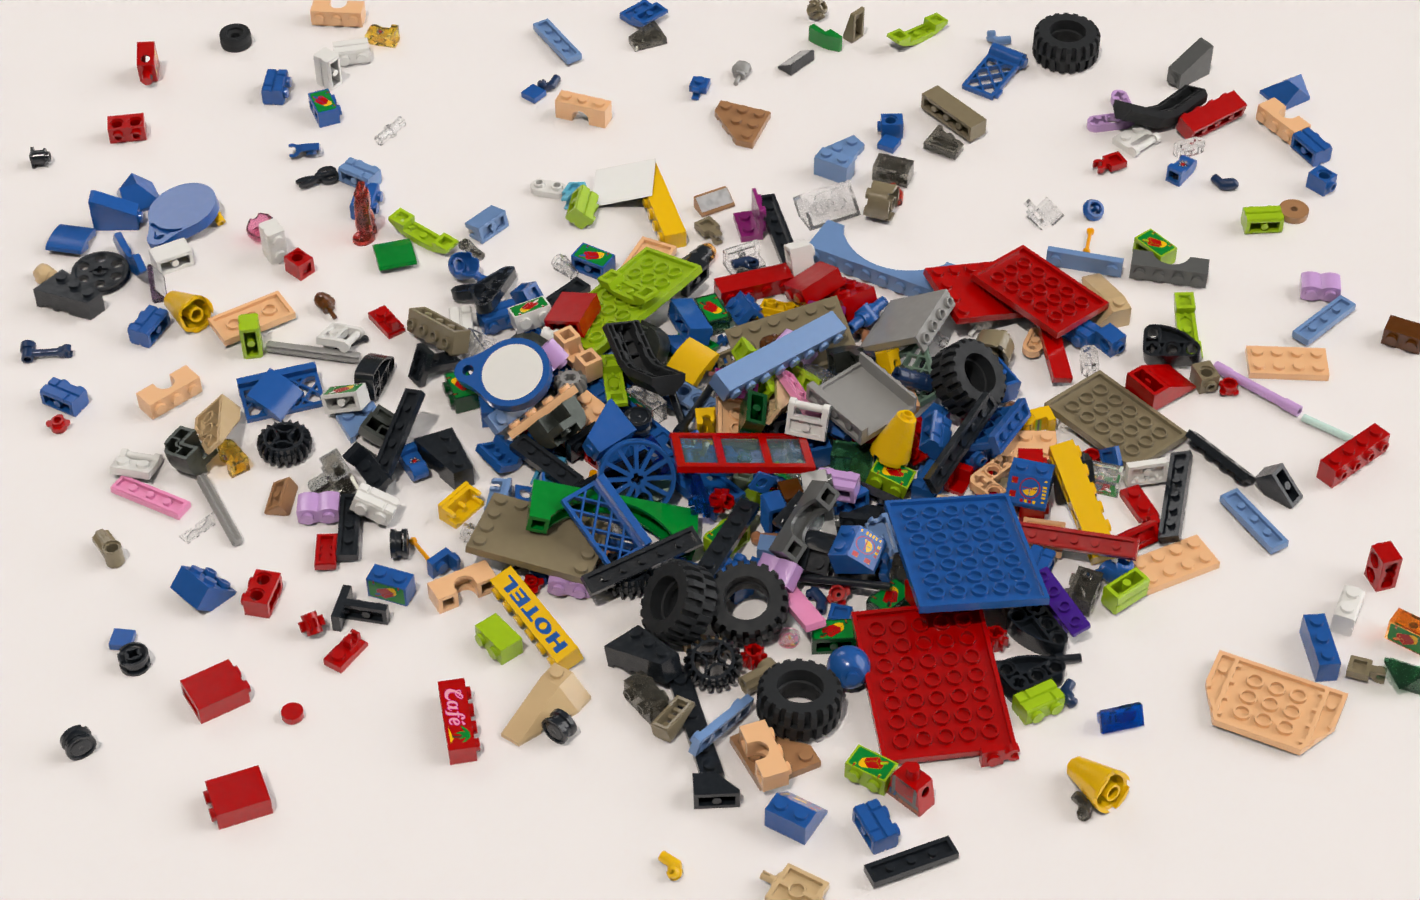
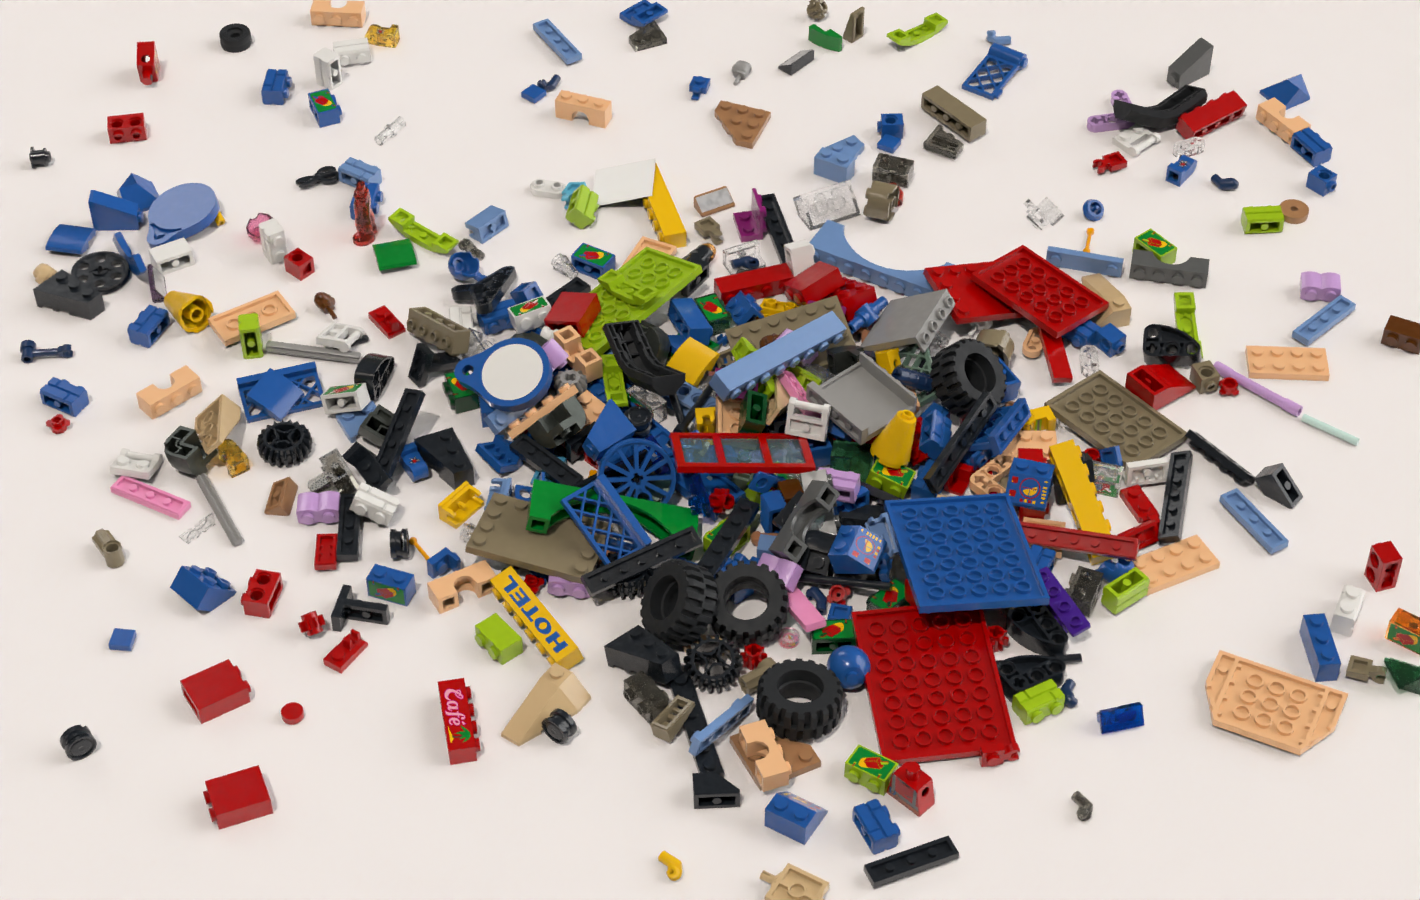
(134, 659): black wheel -> none
(309, 148): blue plate -> none
(1066, 43): black tyre -> none
(1100, 784): yellow cone -> none
(1353, 455): red brick -> none

